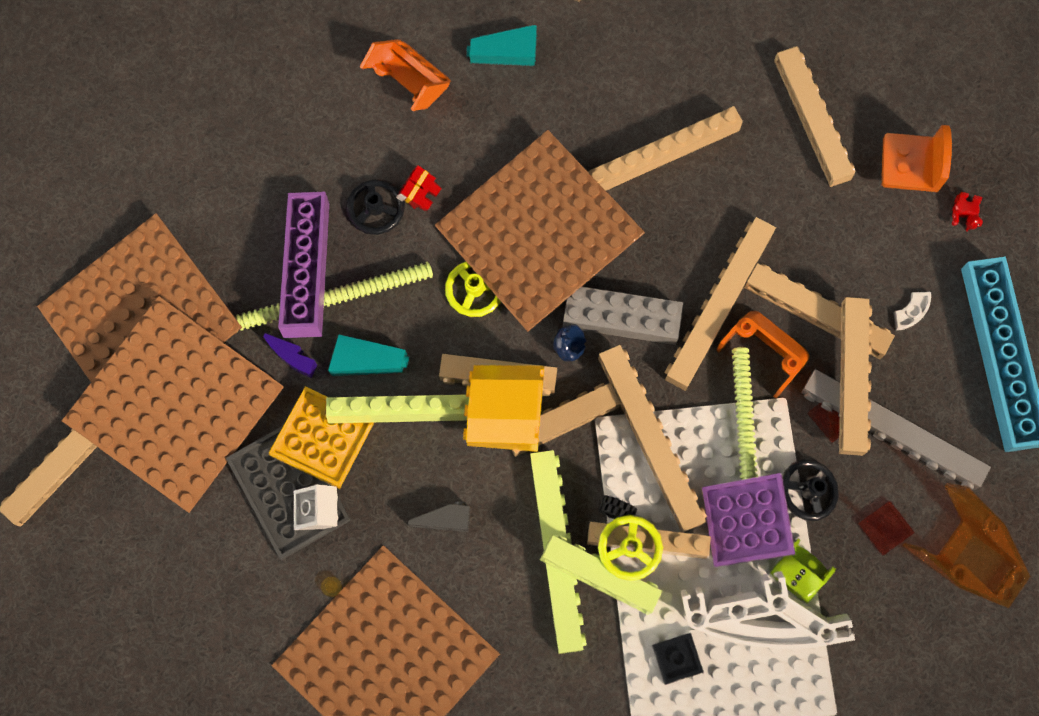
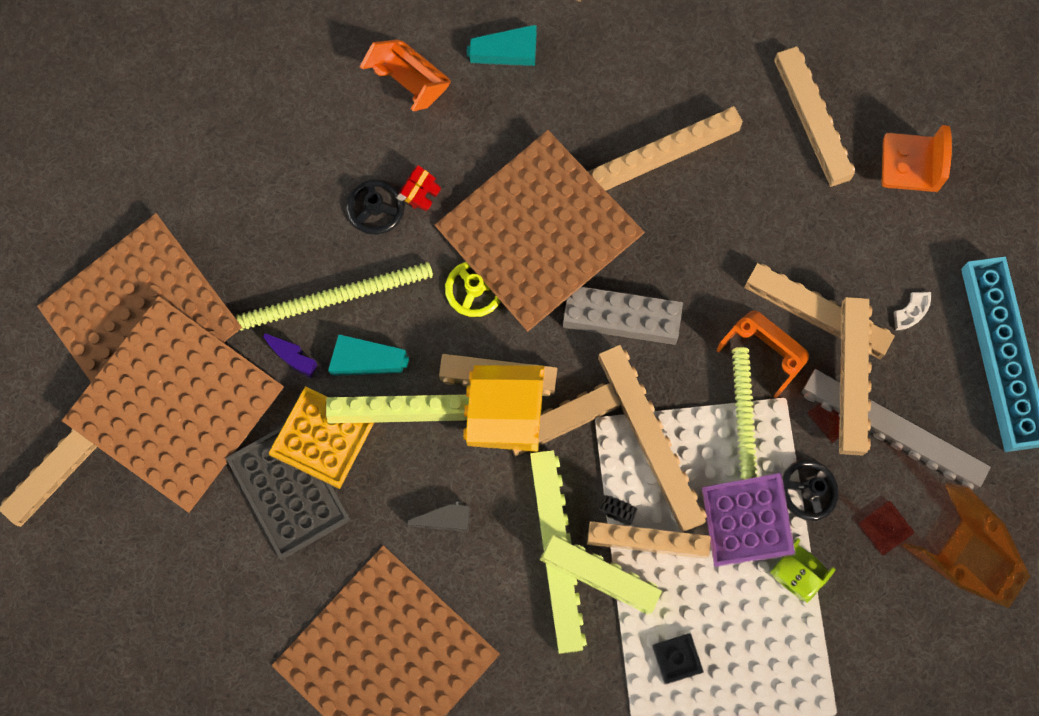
(304, 265): medium lavender brick -> none
(315, 507): white slope -> none
(331, 586): clear yellow tile -> none
(569, 343): dark blue hair -> none
(651, 563): neon yellow piece -> none
(720, 303): tan brick -> none
(739, 626): white piece -> none
(967, 209): red animal -> none

